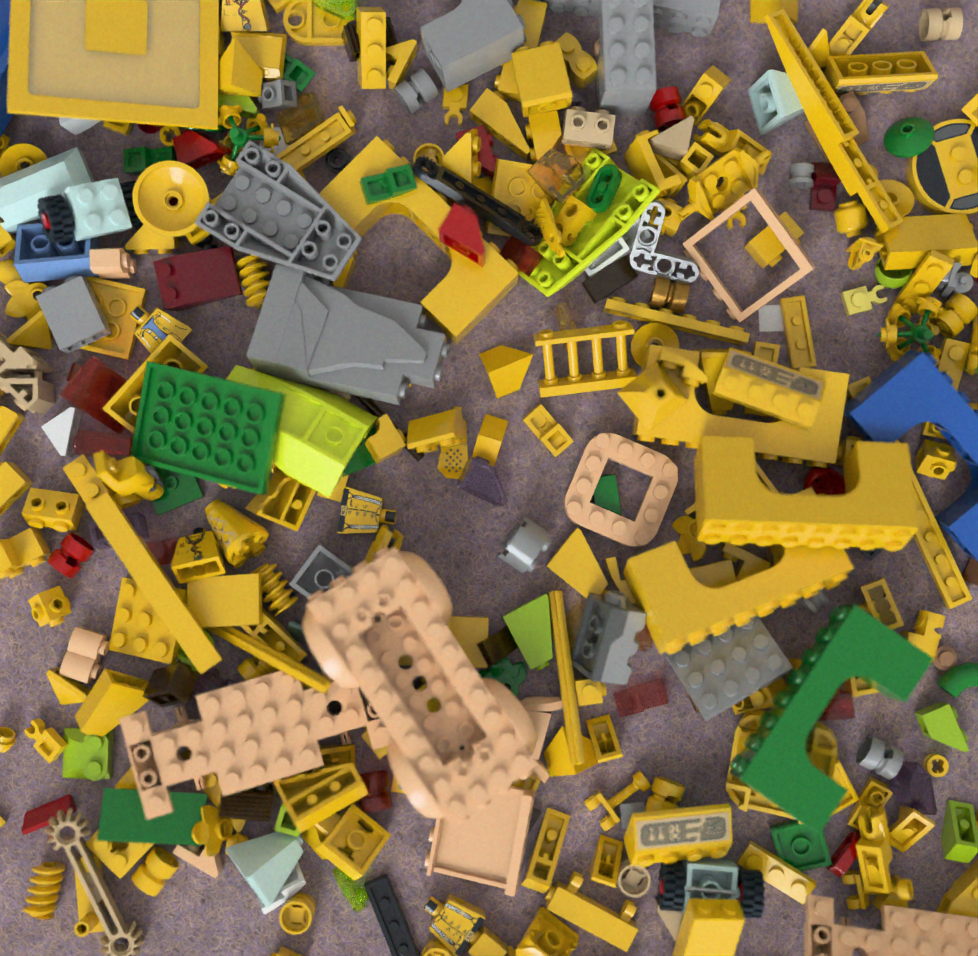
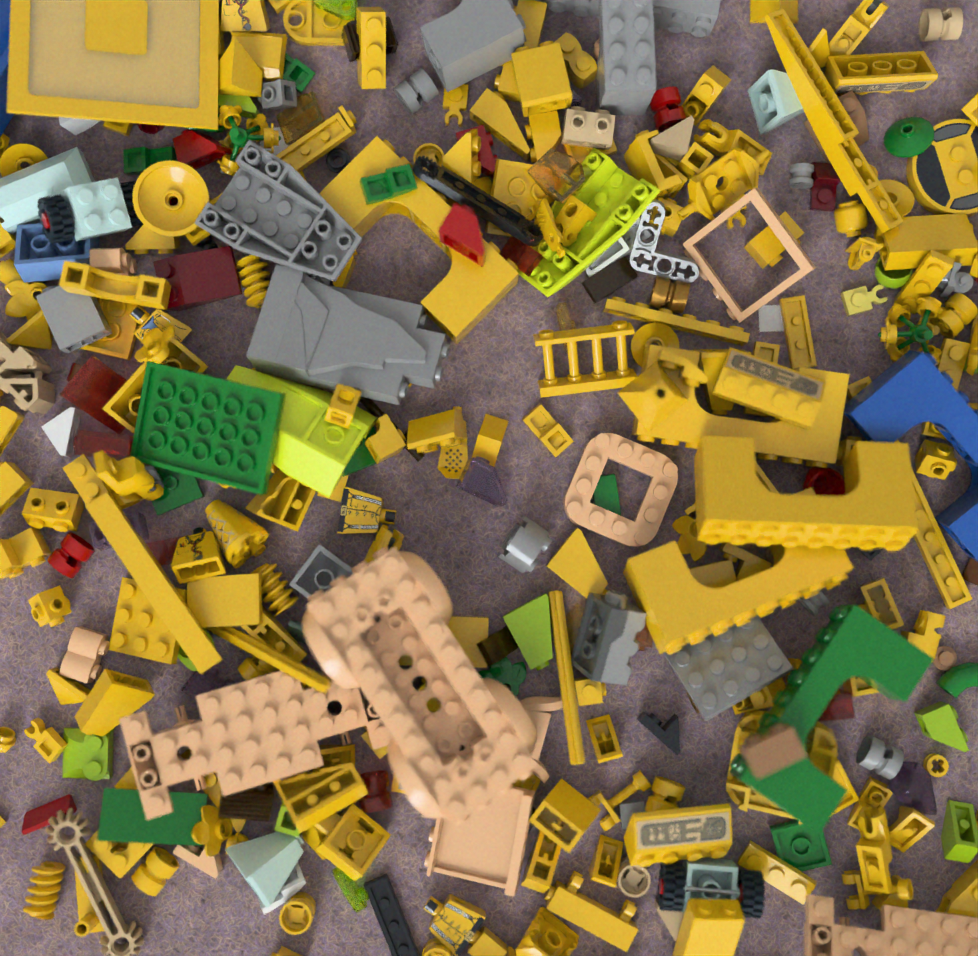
(97, 283): none -> yellow arch
(155, 345): none -> yellow plate
(168, 129): yellow bush -> none
(171, 684): dark brown brick -> none
(342, 405): none -> yellow brick
(402, 57): yellow slope -> none
(505, 368): yellow slope -> none
(558, 756): yellow slope -> none
(565, 815): none -> yellow slope
(602, 191): green plate -> none
(621, 585): yellow slope -> none
(641, 697): clear red slope -> none
(667, 734): none -> black slope
(772, 750): none -> medium nougat brick
(844, 855): red beam -> none

